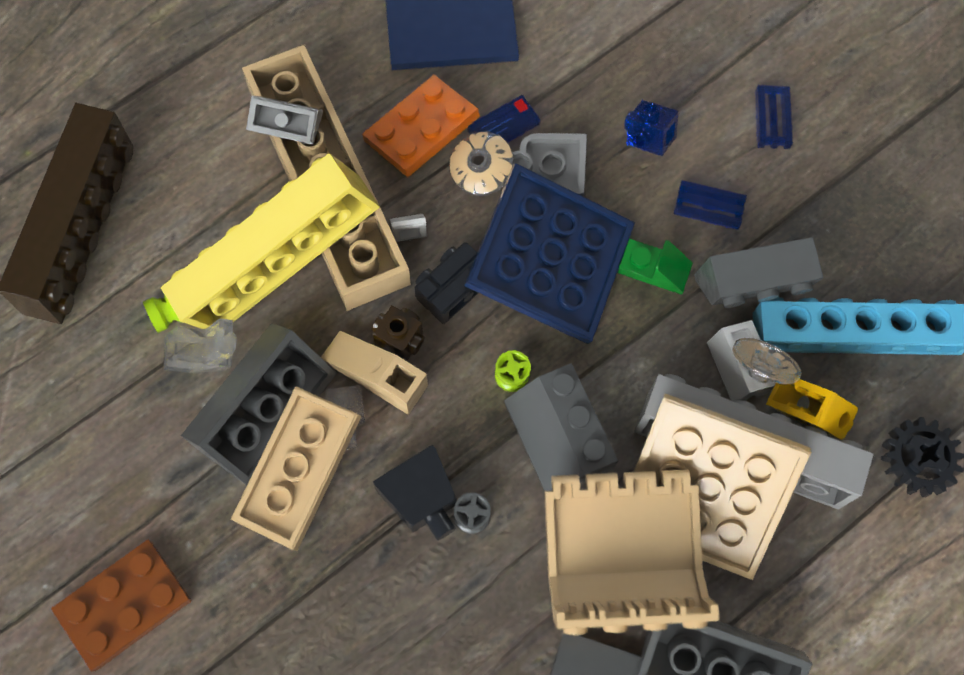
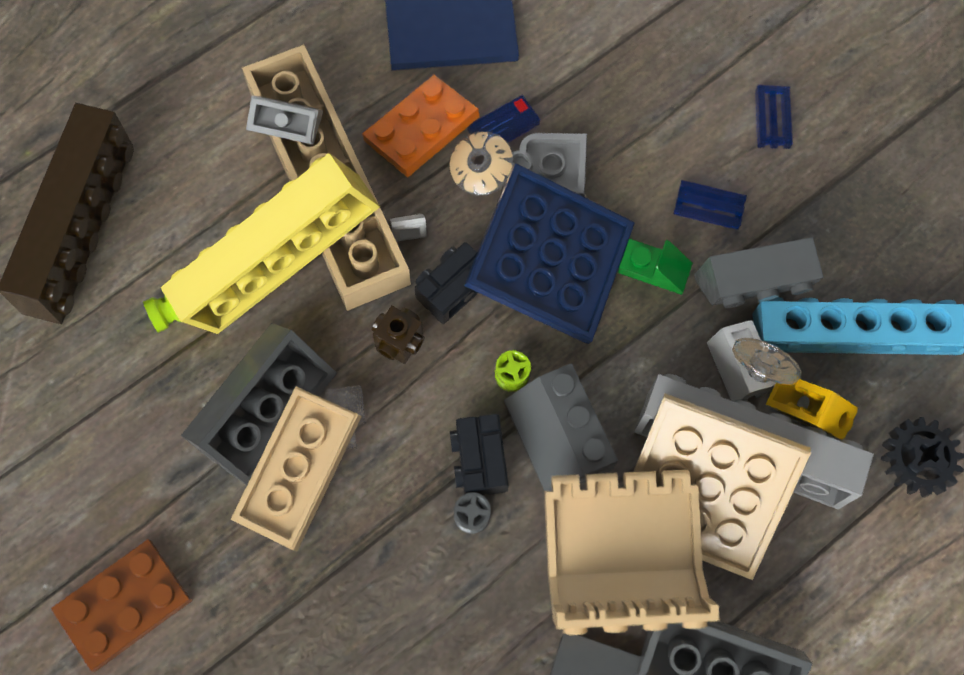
(200, 349): clear brick -> none
(377, 370): tan slope -> none
(420, 493): black torso -> none
(480, 454): none -> black brick
(651, 127): clear blue brick -> none

